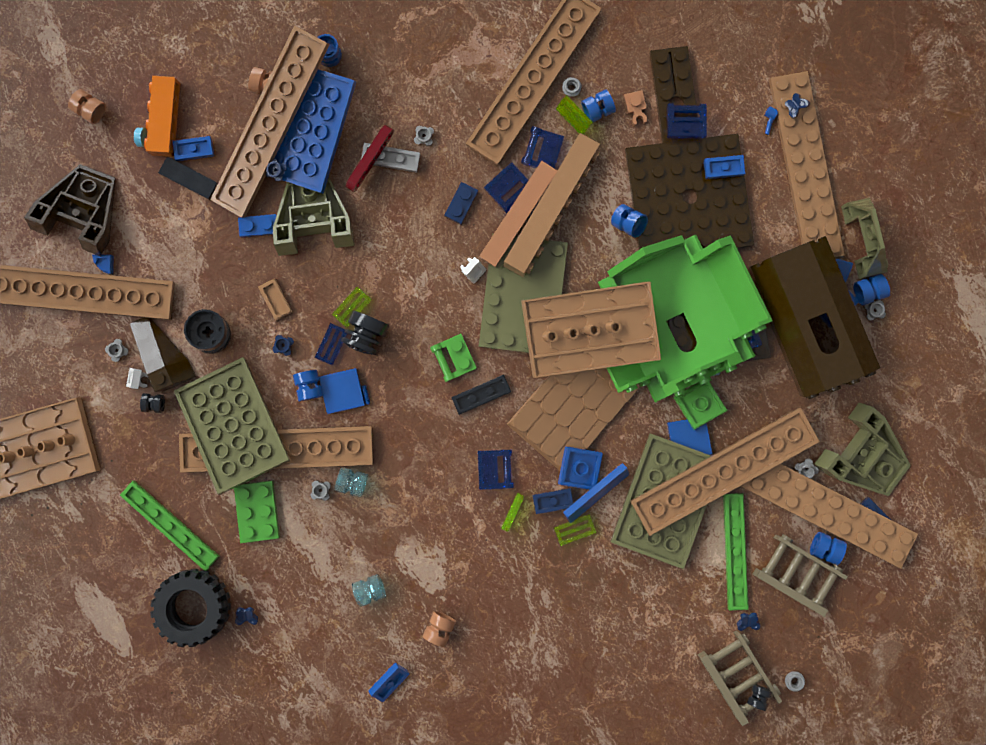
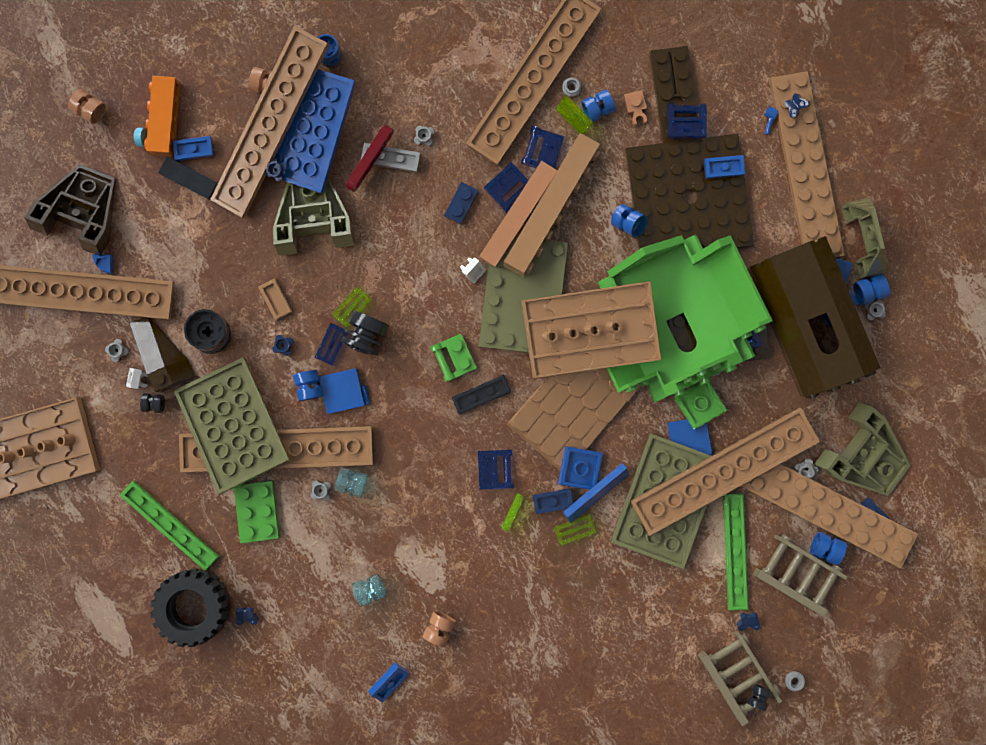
(256, 225): blue plate -> none

